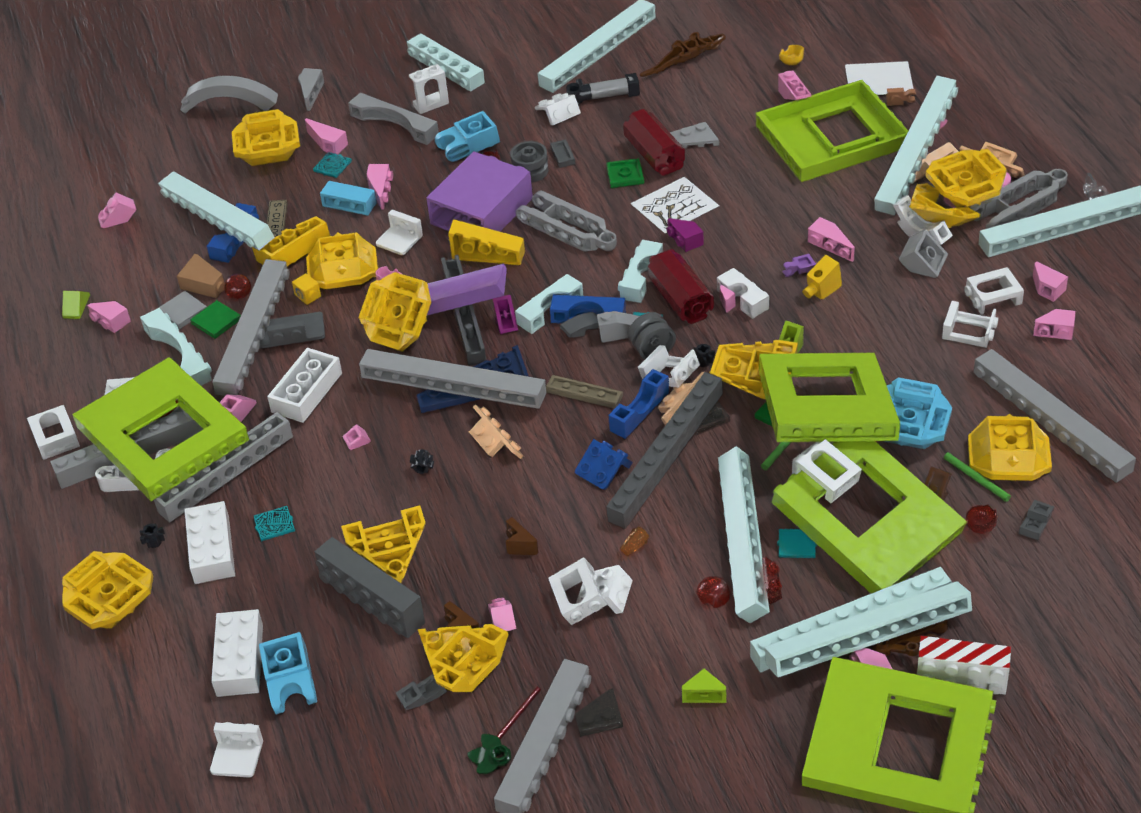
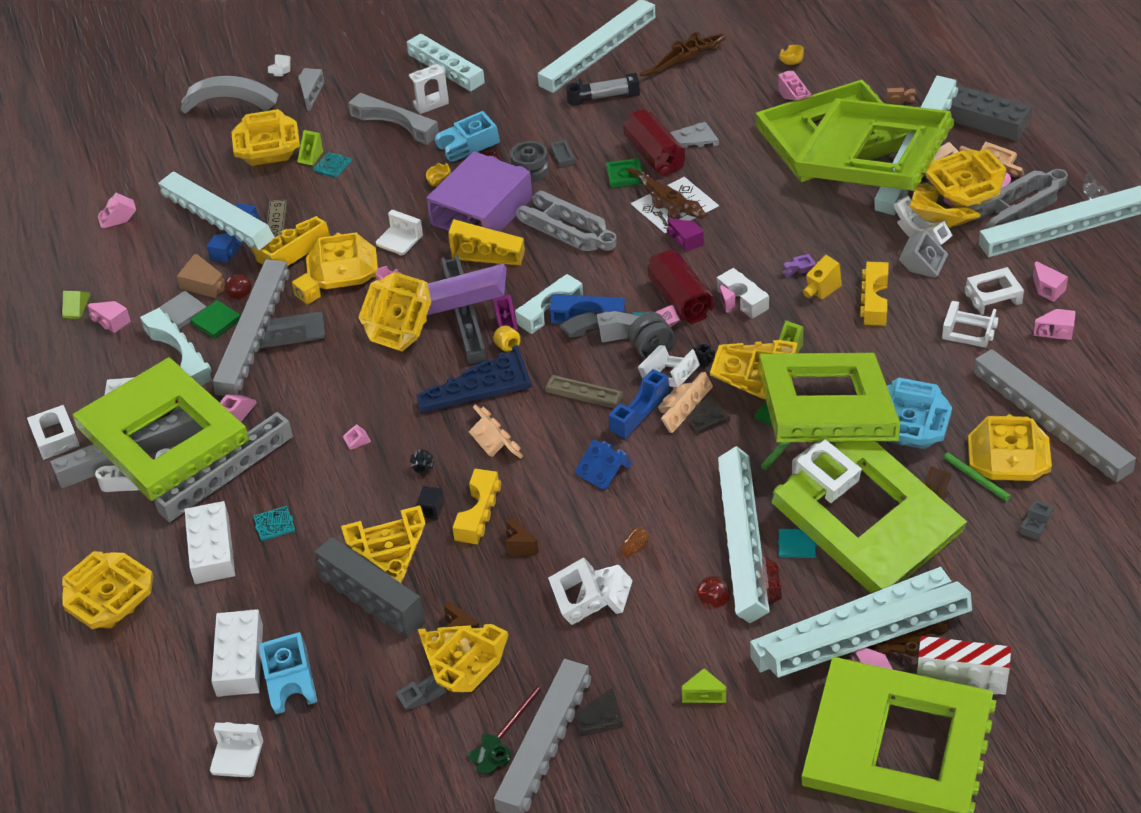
(152, 535): black gear -> none
(281, 65): none -> white bracket
(305, 385): white brick -> none
(310, 148): none -> lime slope
(327, 137): bright pink slope -> none
(348, 198): medium azure brick -> none
(379, 180): bright pink slope -> none
(431, 502): none -> black brick
(437, 174): none -> yellow hair
(453, 378): light grey brick -> none
(471, 524): none -> yellow arch
(502, 614): bright pink slope -> none
(506, 338): none -> yellow head
(559, 107): white bracket -> none
(633, 284): light aqua arch -> none
(664, 450): dark grey brick -> none
(669, 198): none -> reddish brown animal
(670, 315): none -> bright pink slope
(830, 237): bright pink slope -> none
(848, 127): none -> lime panel
(874, 306): none -> yellow arch
(881, 75): white sticker -> none
(981, 519): clear red hair -> none
(990, 113): none -> dark grey brick

